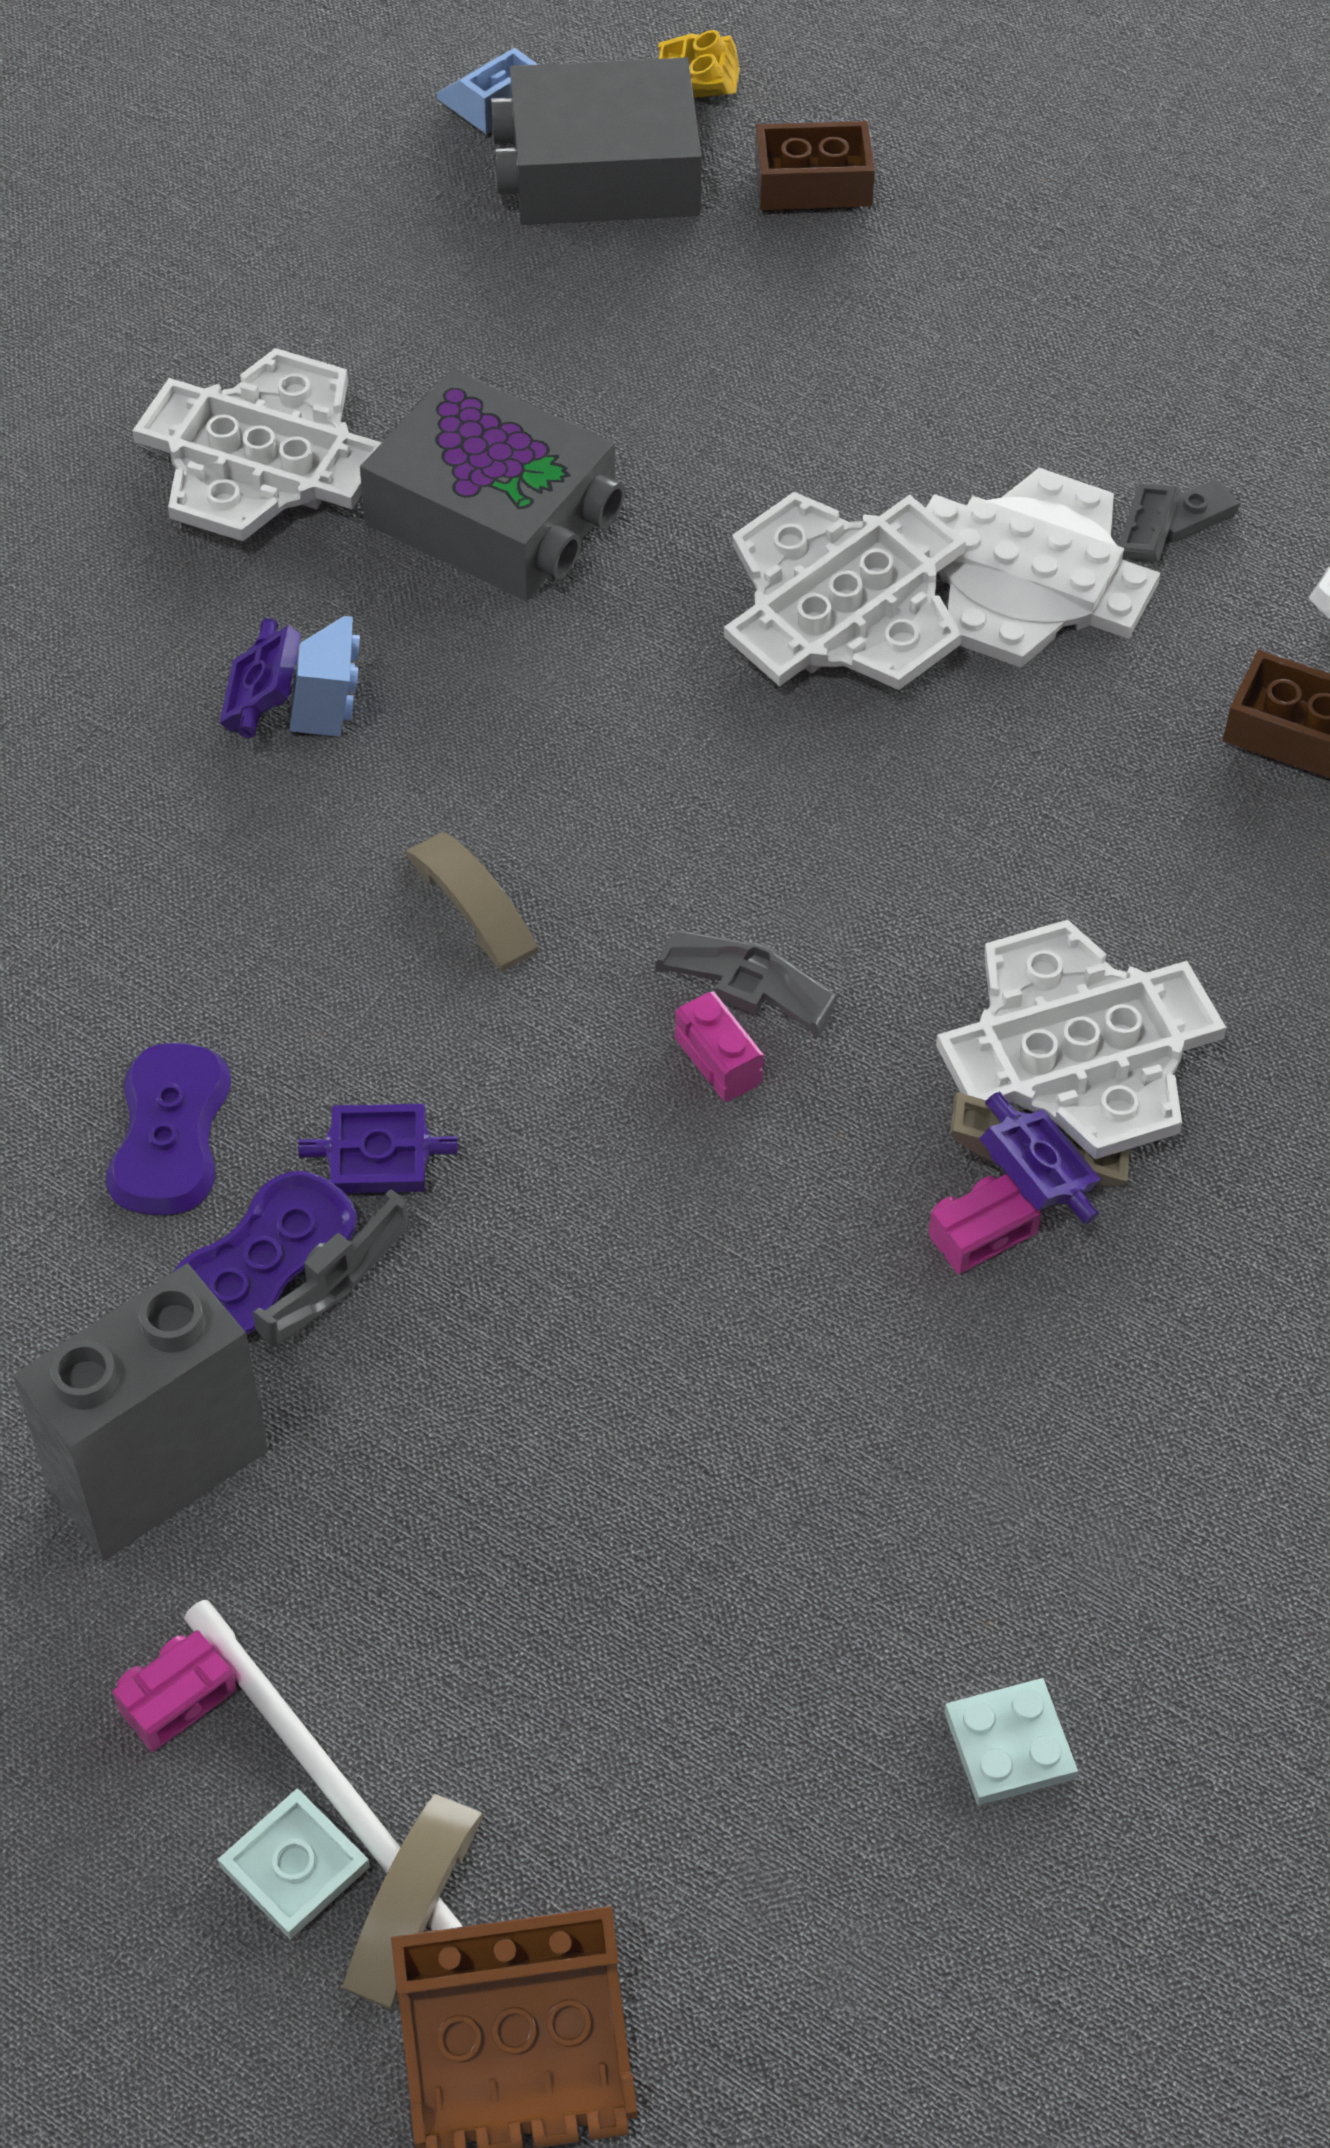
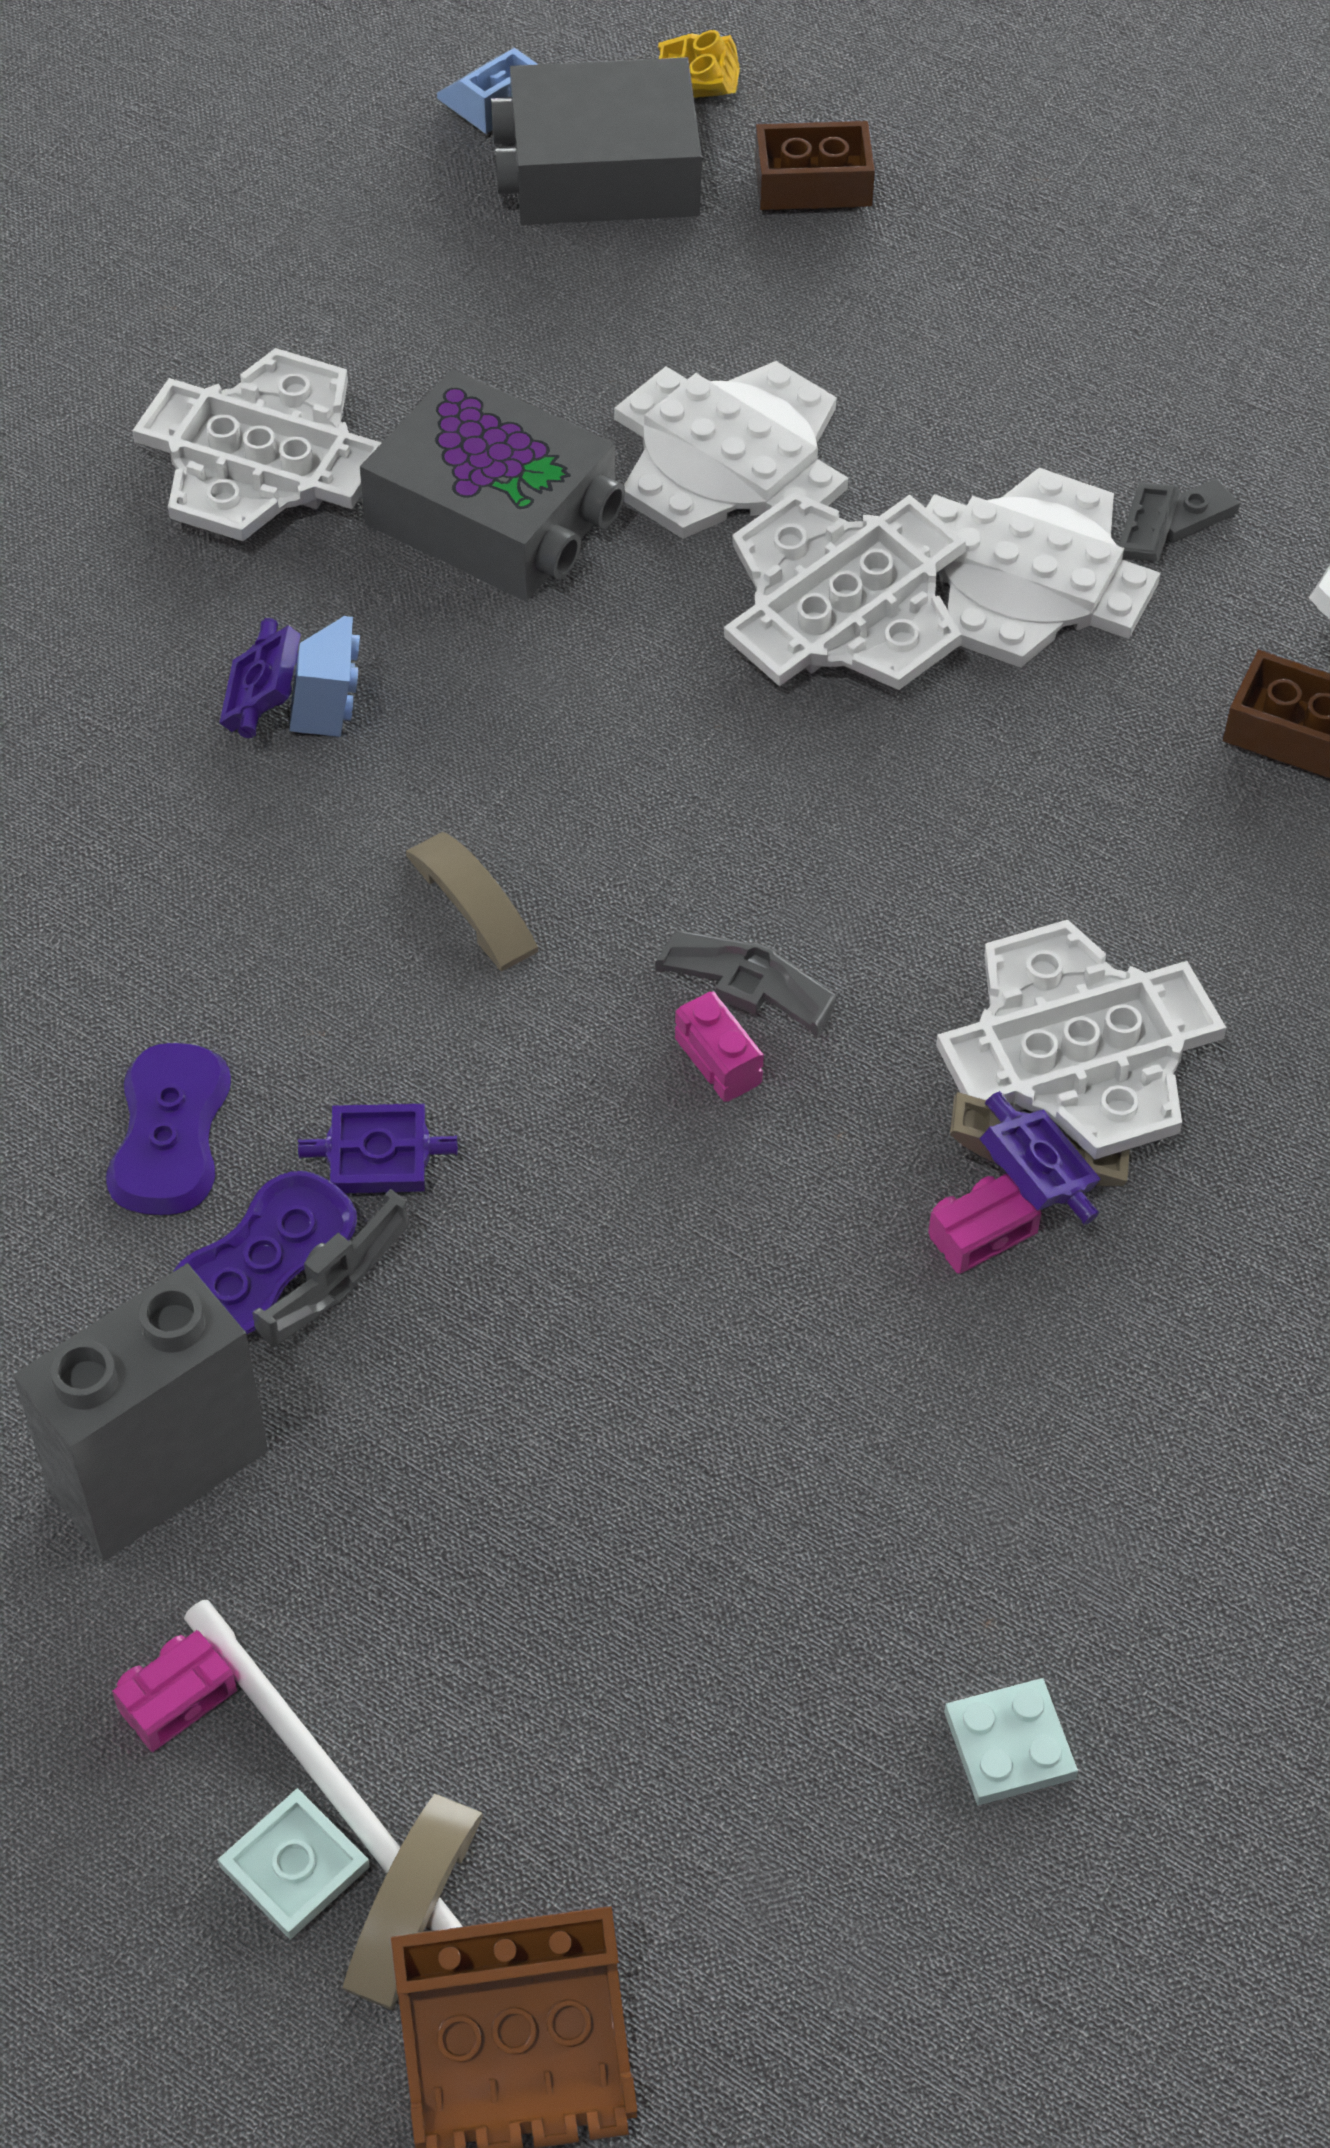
(726, 445): none -> white plate

